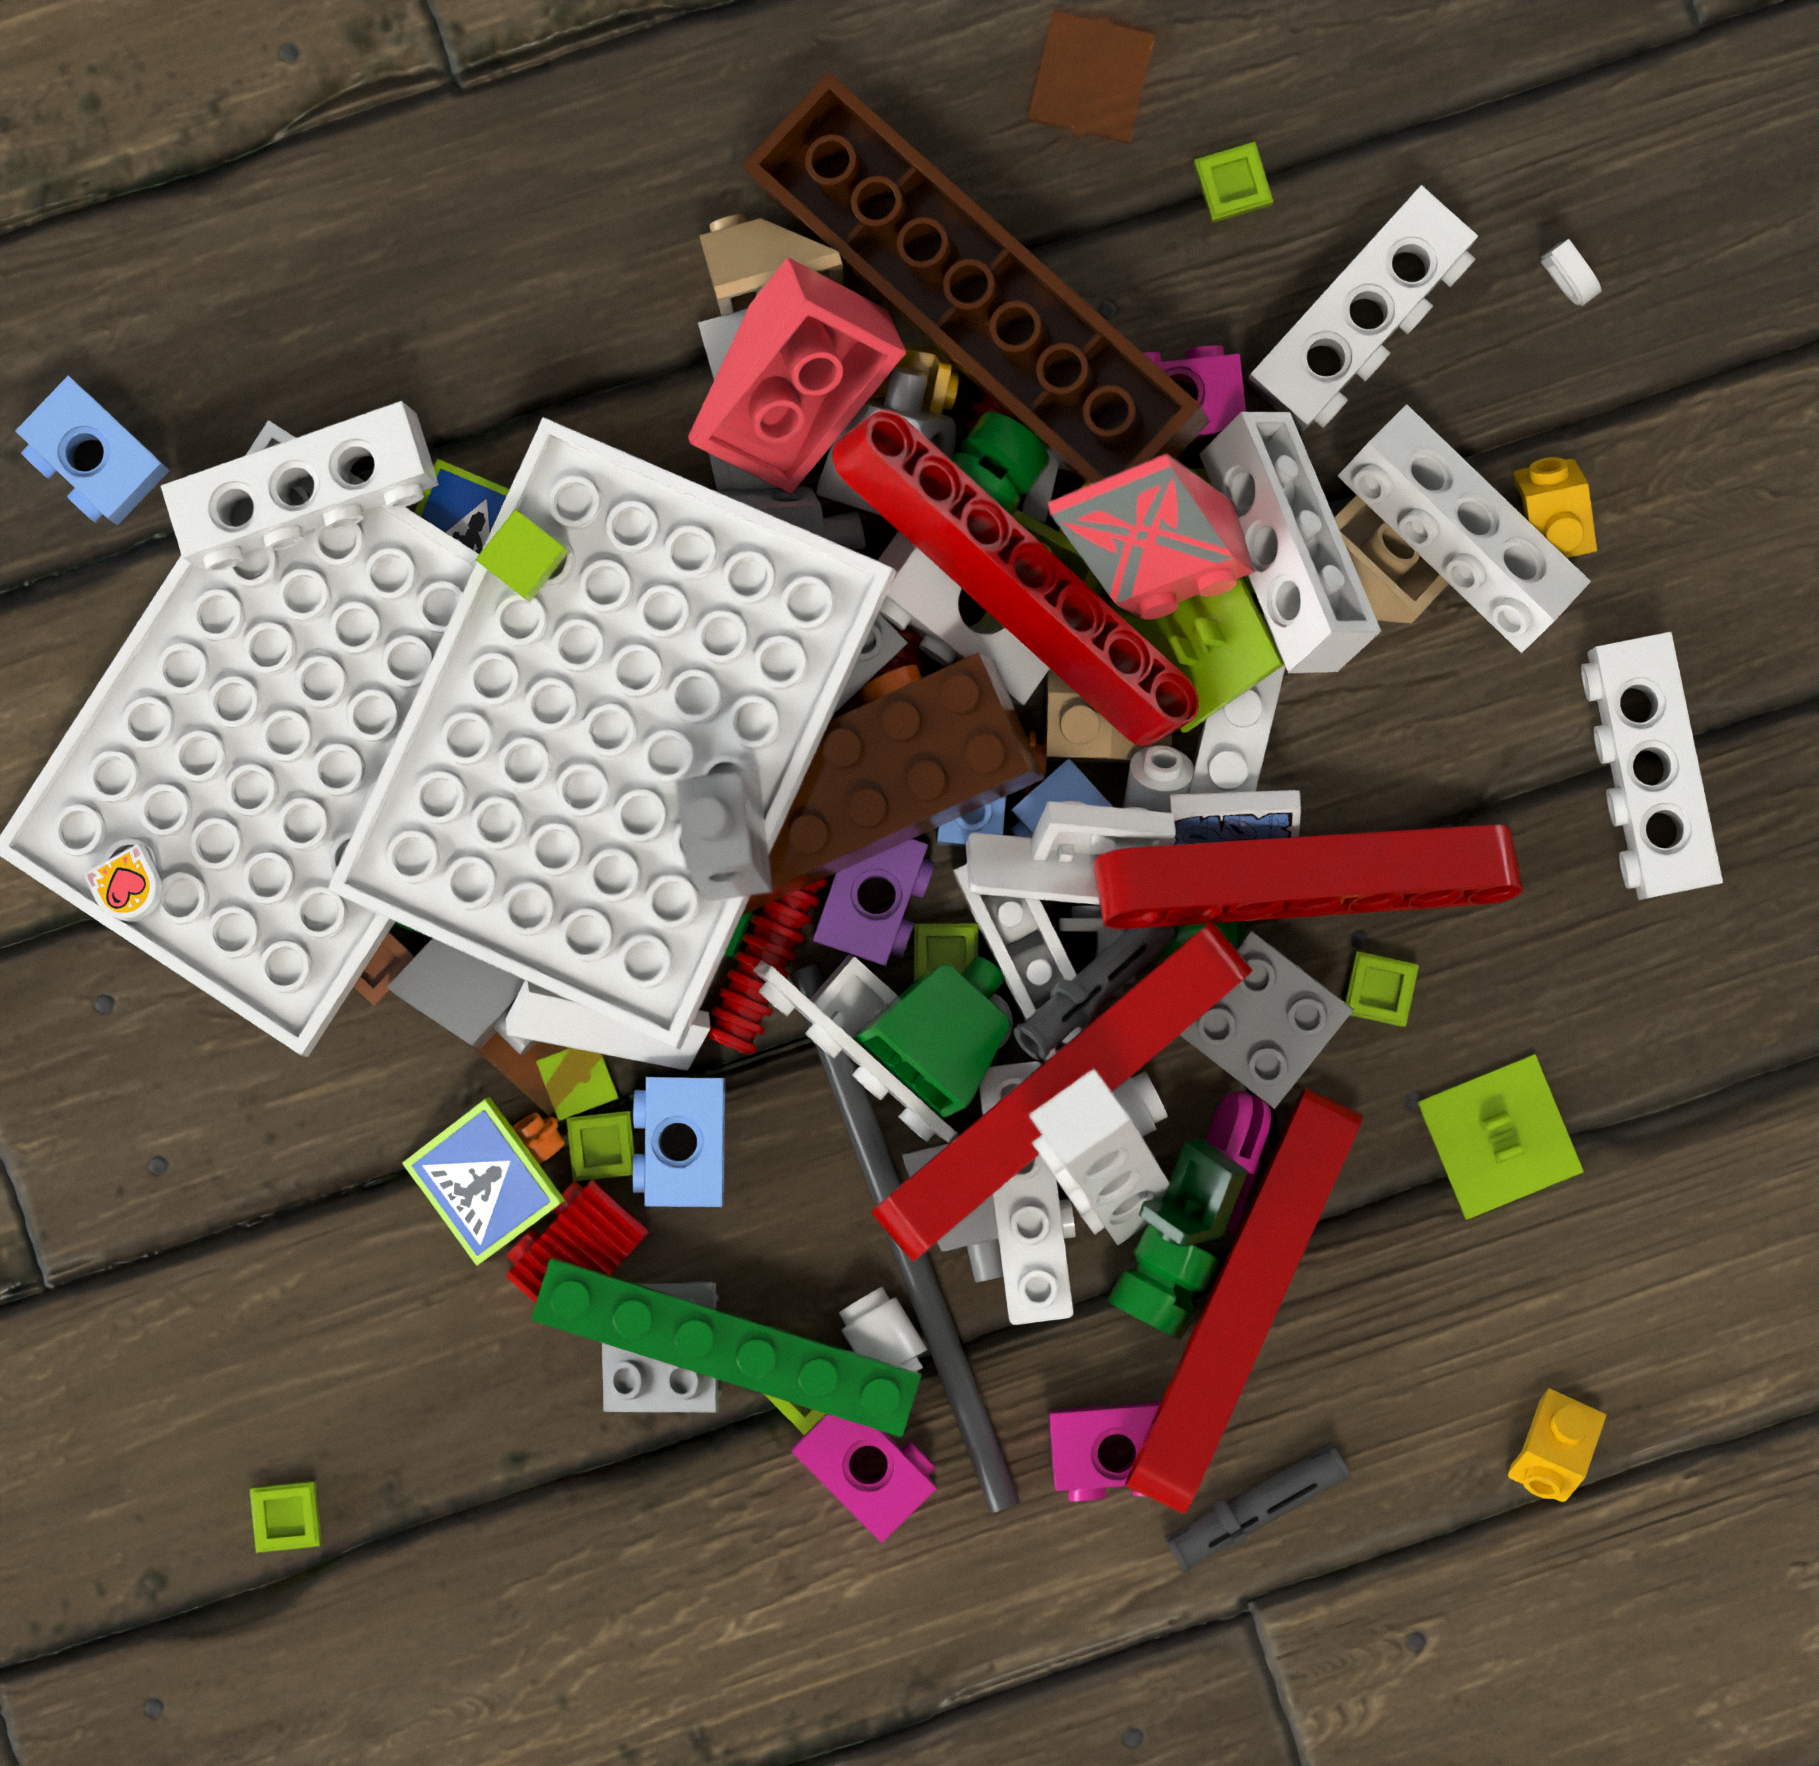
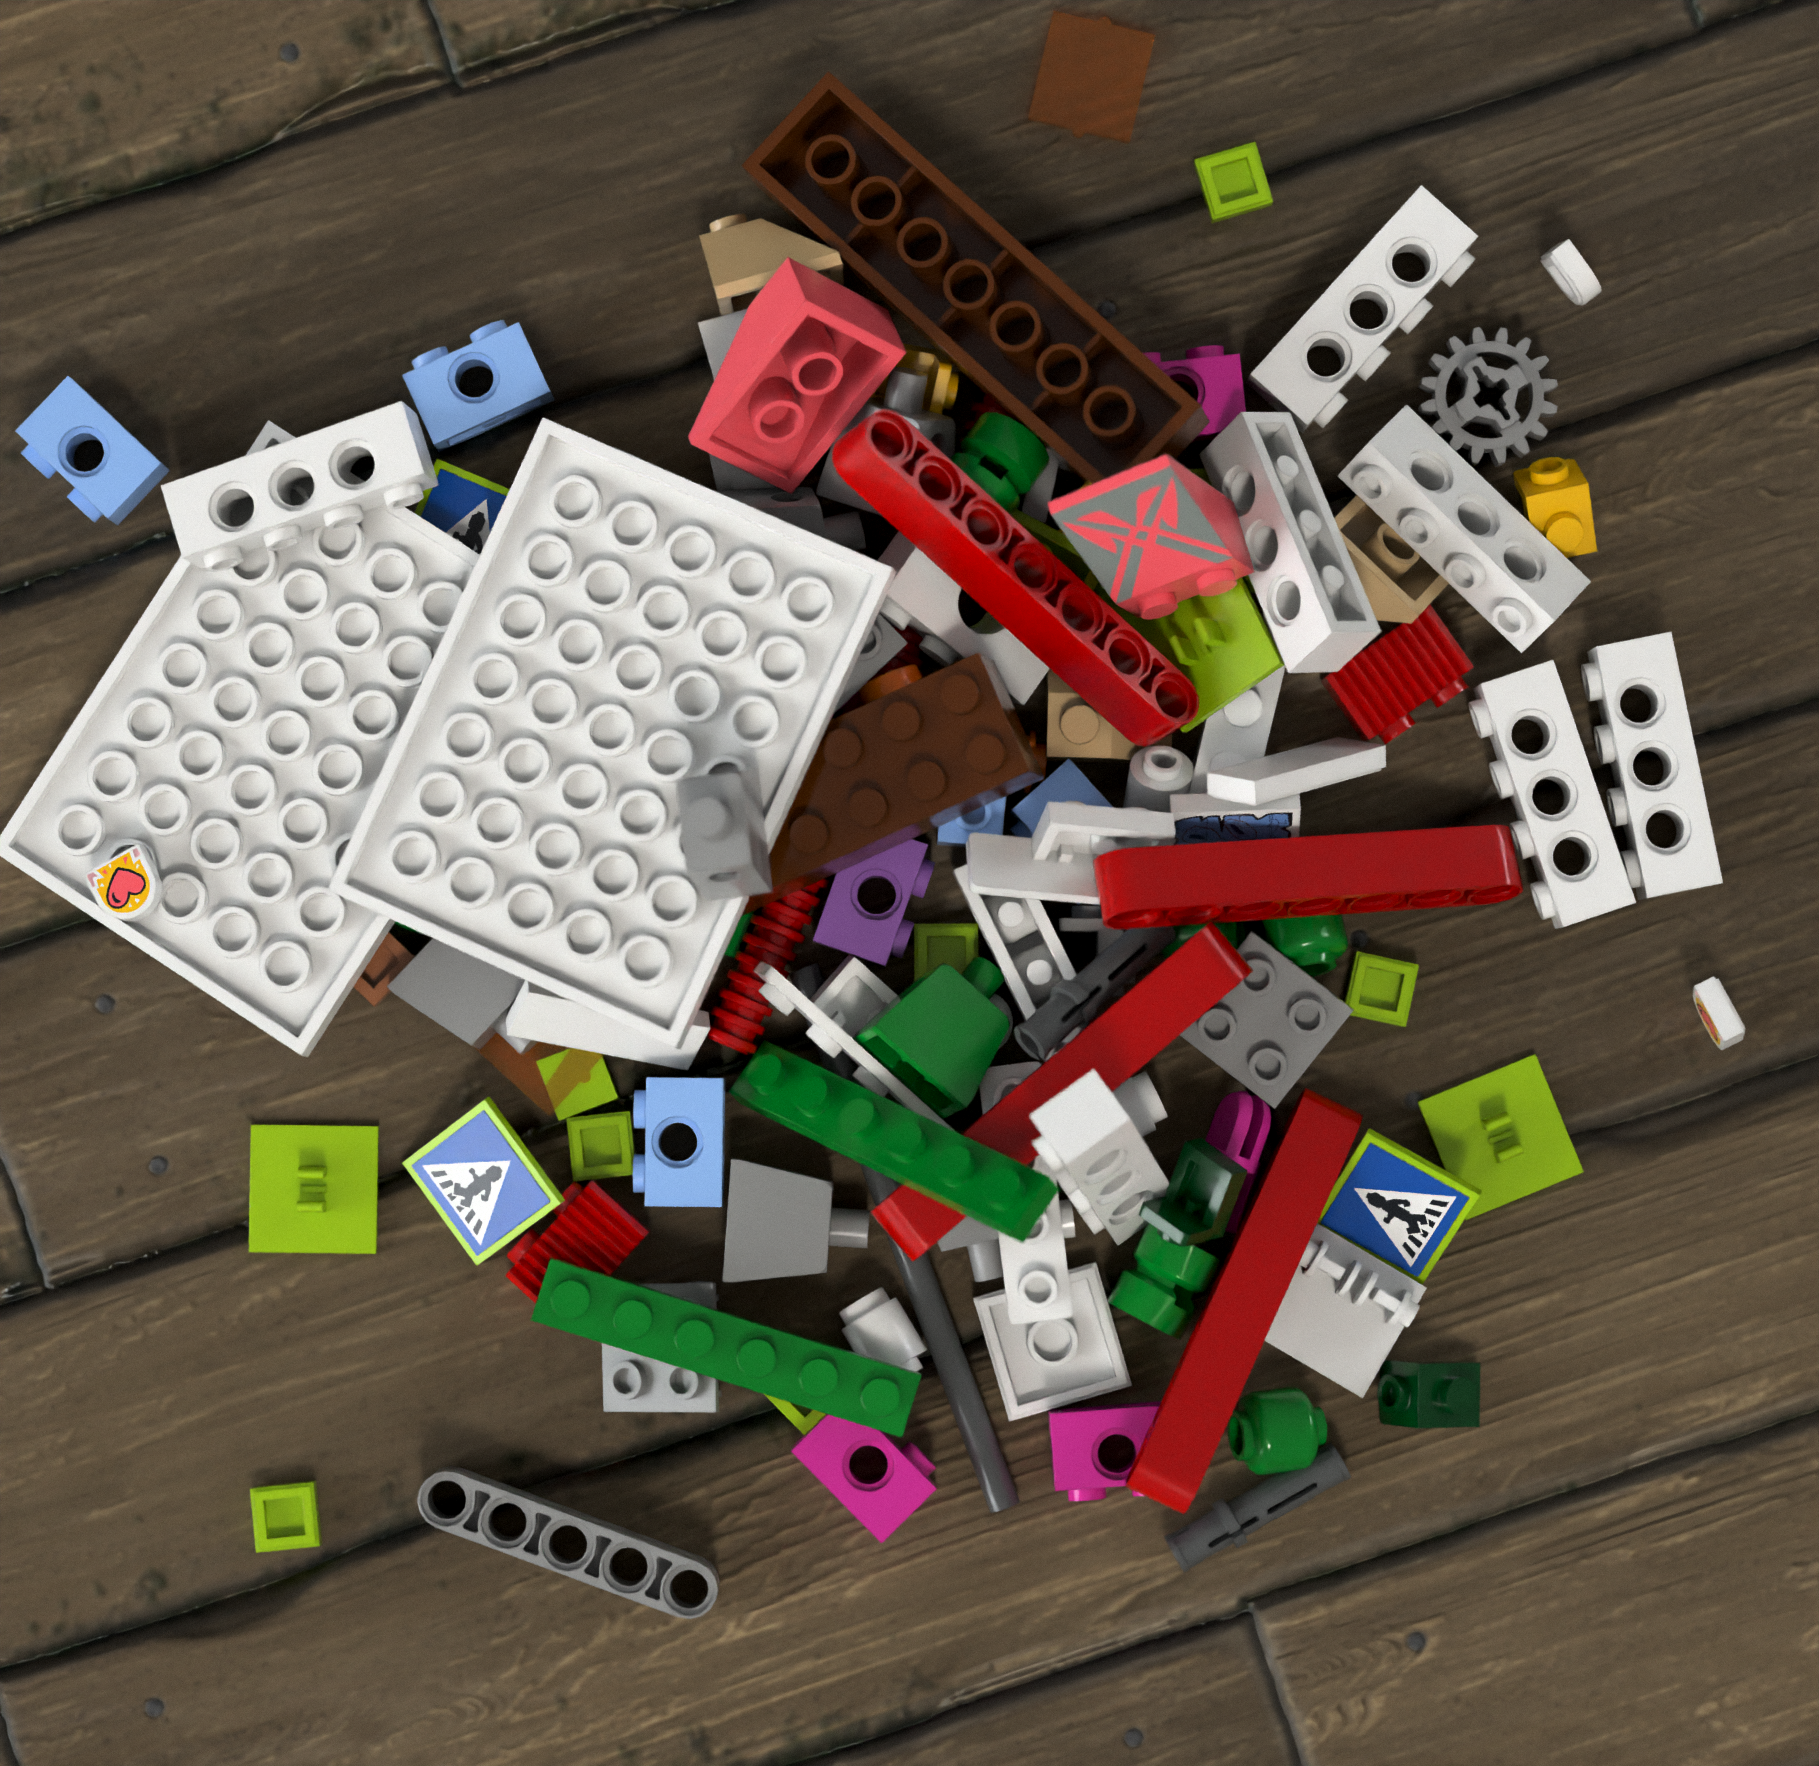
(313, 1189): none -> lime piece
(515, 388): none -> light blue brick
(522, 555): lime tile -> none
(537, 1547): none -> light grey beam
(539, 1136): orange plate -> none
(784, 1223): none -> light grey torso
(895, 1141): none -> green plate
(1057, 1359): none -> white tile
(1276, 1431): none -> green head
(1296, 771): none -> white tile
(1308, 941): none -> green head
(1343, 1311): none -> white hinge
(1397, 1205): none -> piece
(1399, 675): none -> red brick
(1429, 1394): none -> dark green bracket
(1509, 382): none -> light grey gear
(1540, 697): none -> white brick
(1558, 1447): yellow bracket -> none
(1718, 1013): none -> white tile

